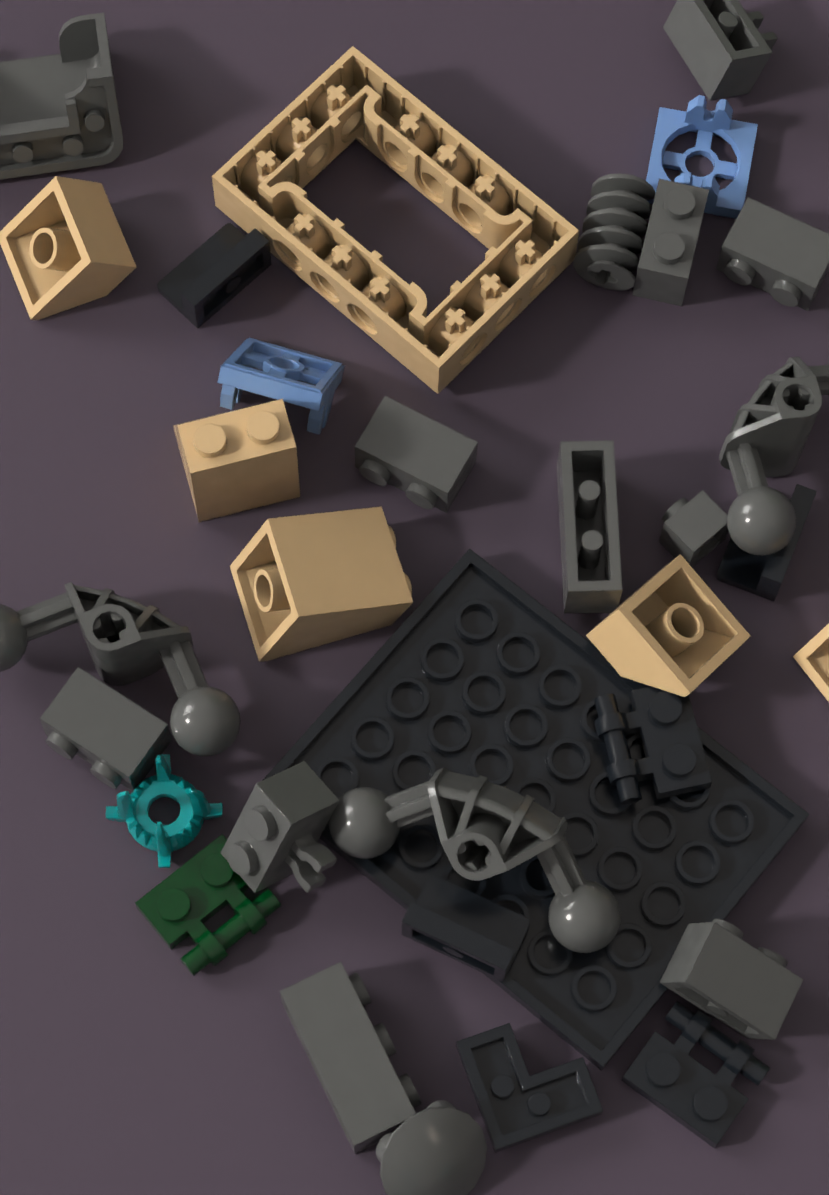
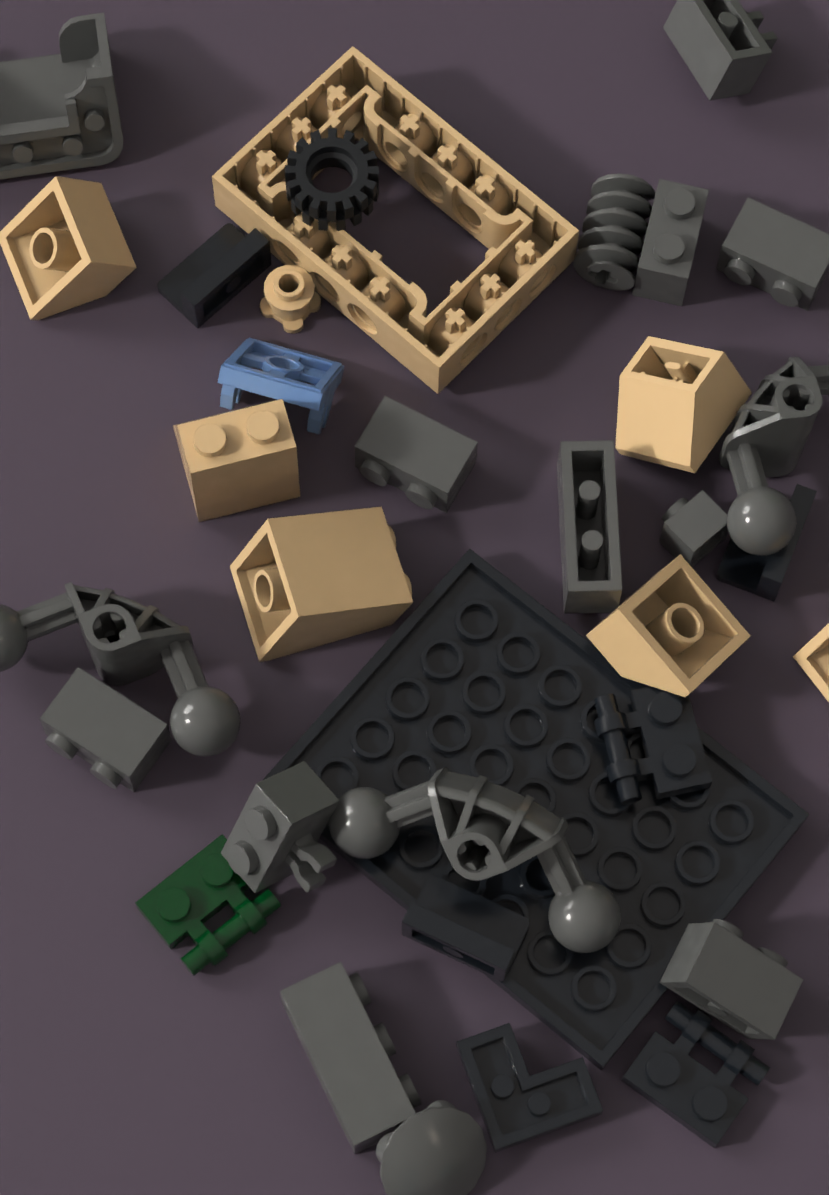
(165, 839): teal piece -> none
(289, 297): none -> tan brick
(332, 153): none -> black tyre
(676, 403): none -> tan slope
(706, 124): medium blue piece -> none

